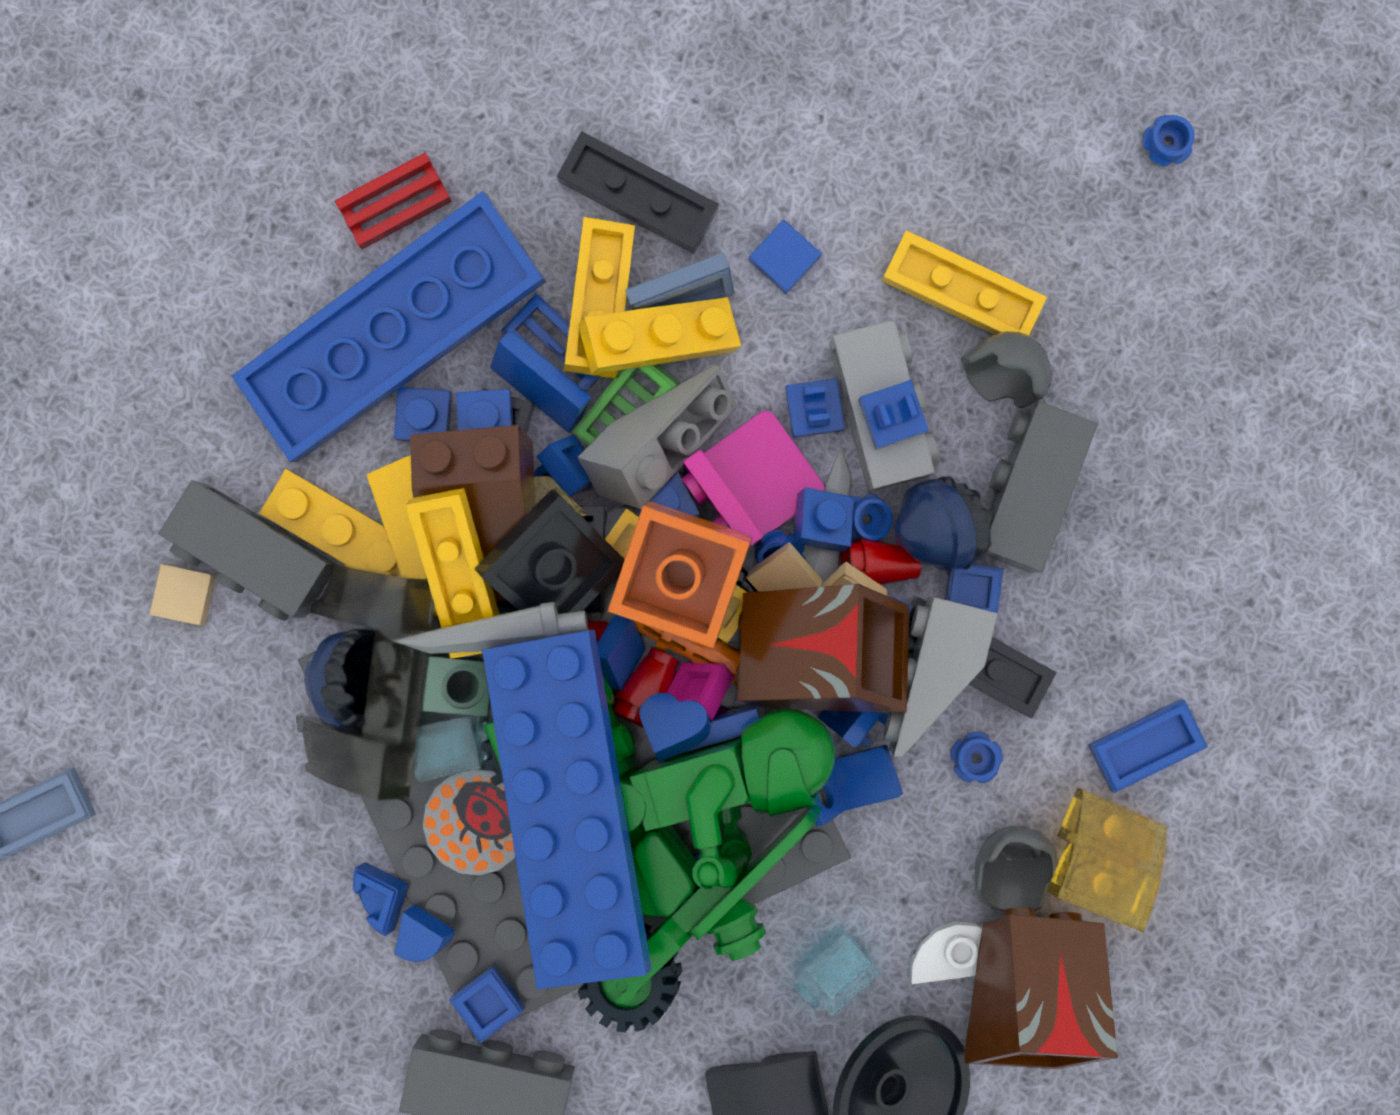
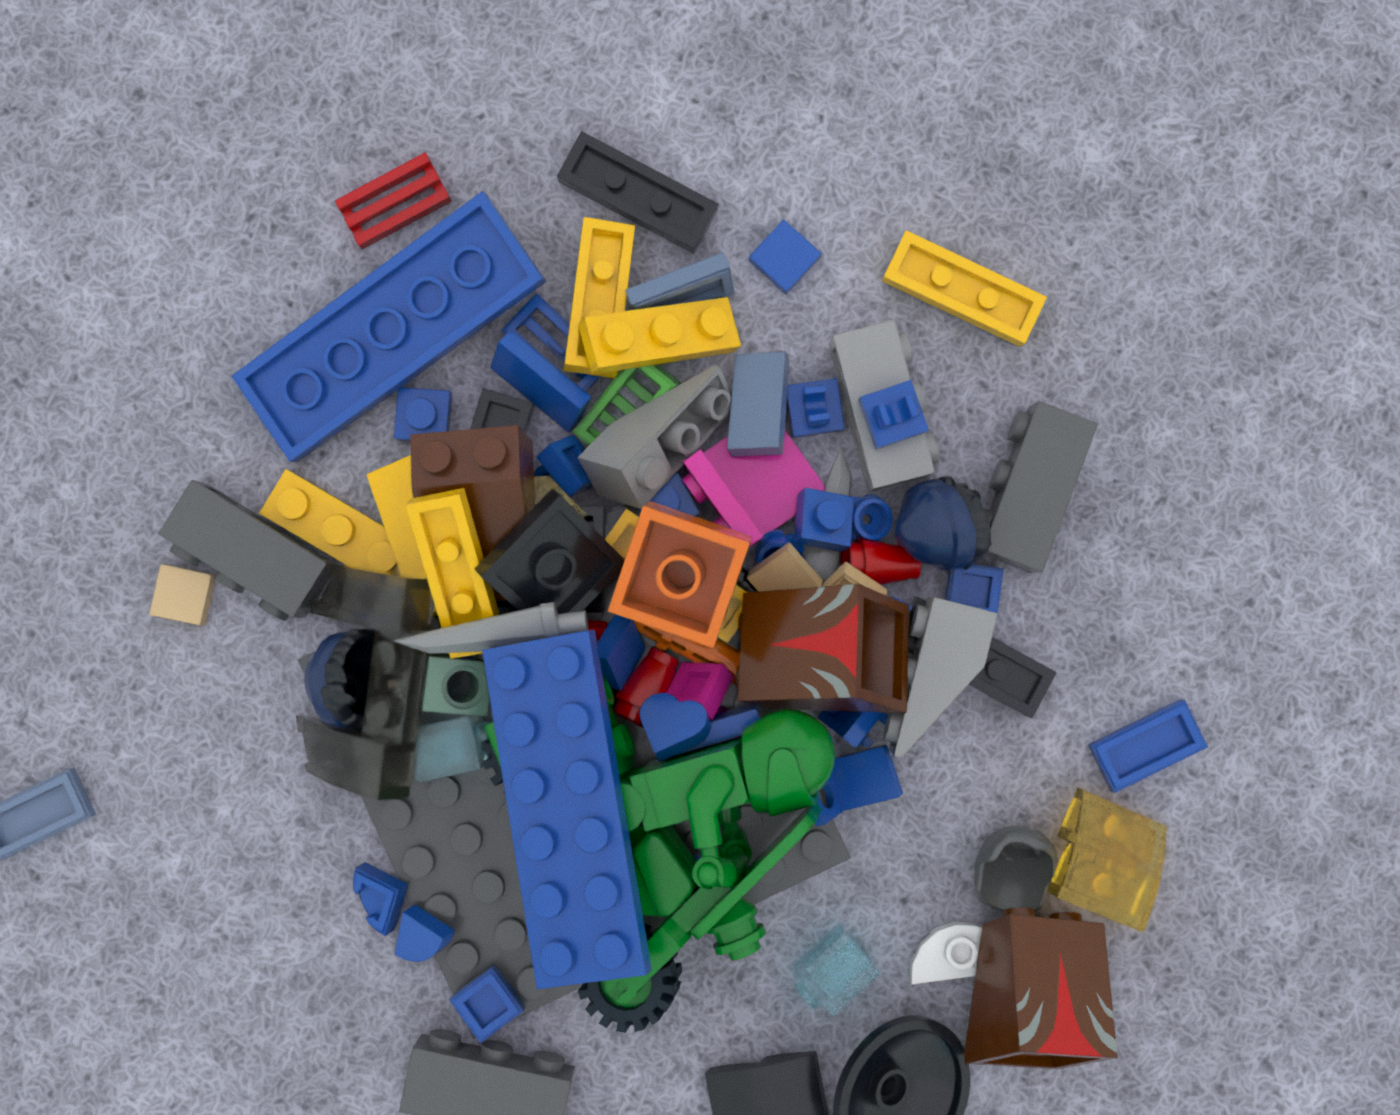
(469, 823): tile -> none
(484, 409): blue plate -> none
(758, 404): none -> sand blue tile
(990, 760): blue plate -> none
(1009, 367): dark grey hair -> none
(1182, 138): blue plate -> none

